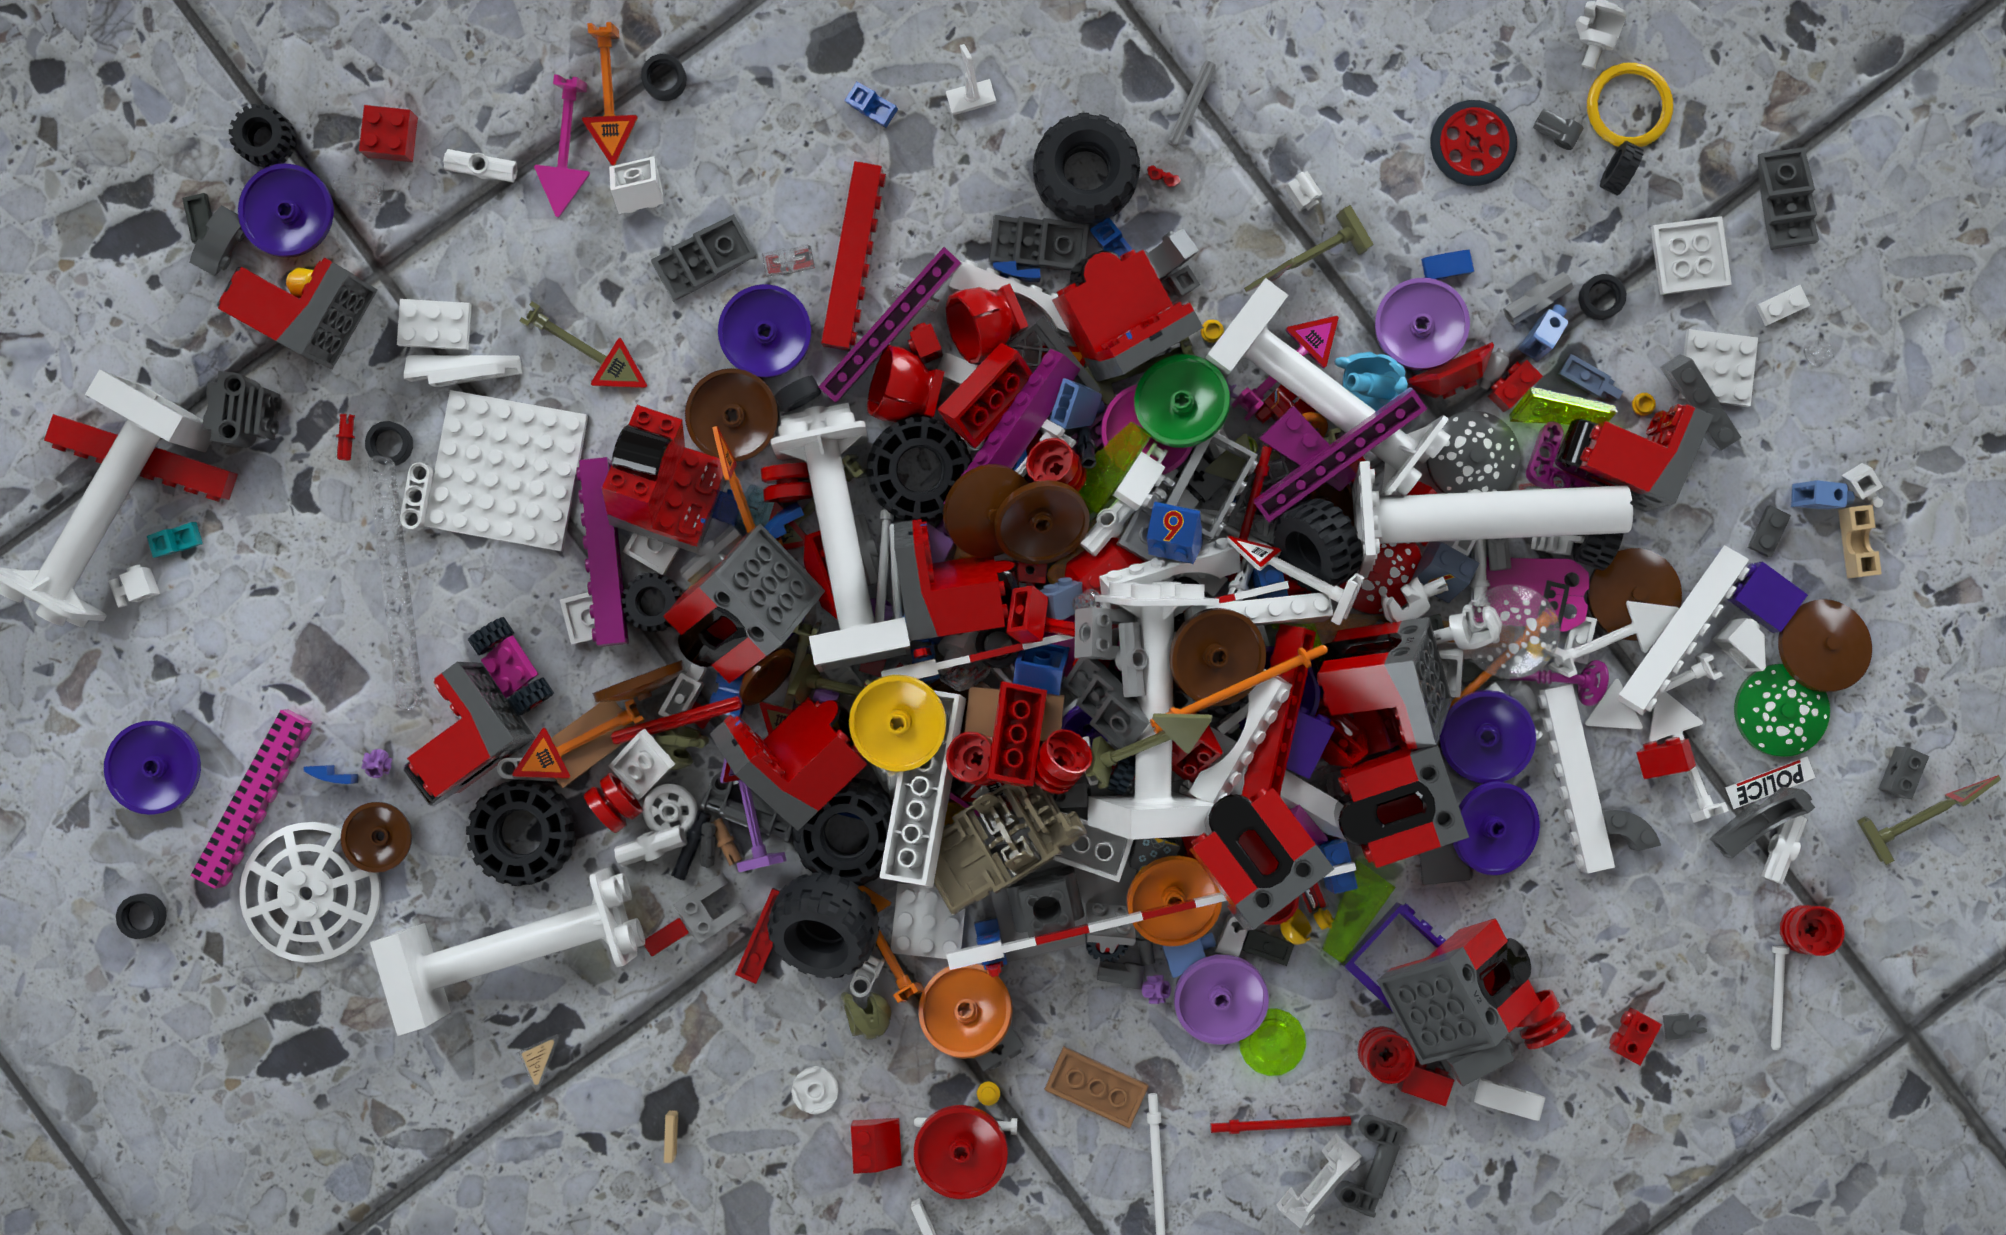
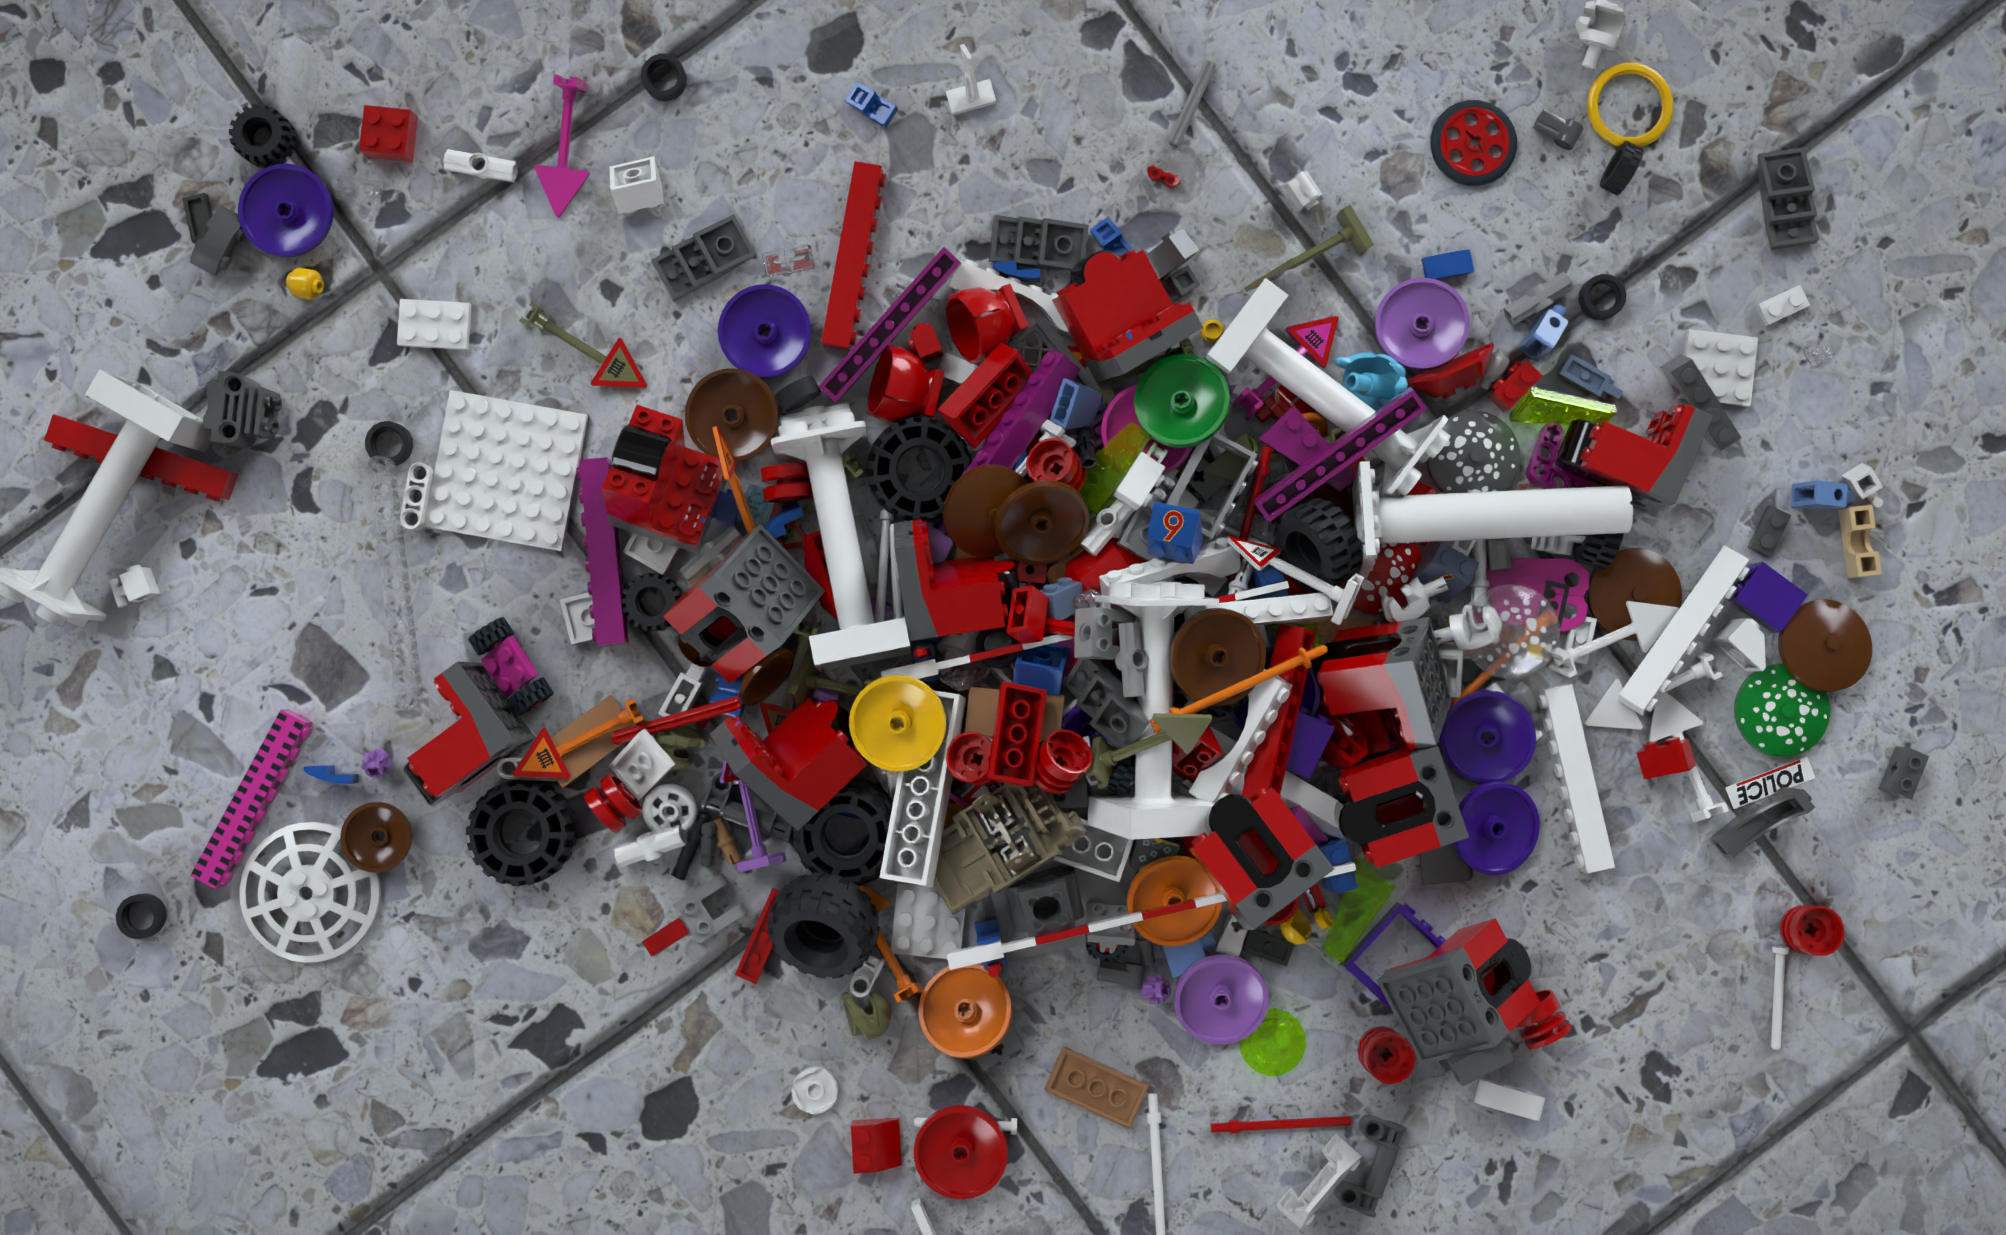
(152, 767): dark purple dish -> none
(174, 540): teal slope -> none
(311, 326): piece -> none
(345, 437): red axle -> none
(417, 976): white piece -> none
(458, 369): white wedge -> none
(538, 1058): tile -> none
(608, 130): orange piece -> none
(641, 685): reddish brown dish -> none
(671, 1133): tan tile -> none
(873, 668): red tile -> none
(988, 1093): yellow plate -> none
(1092, 135): black tyre -> none
(1231, 720): white plate -> none
(1428, 1084): red brick -> none
(1583, 680): magenta dish -> none
(1631, 828): dark grey brick -> none
(1634, 1036): red brick -> none
(1643, 404): yellow plate -> none
(1680, 1026): dark grey plate -> none
(1691, 255): white plate -> none
(1783, 849): white piece -> none
(1879, 838): olive piece -> none

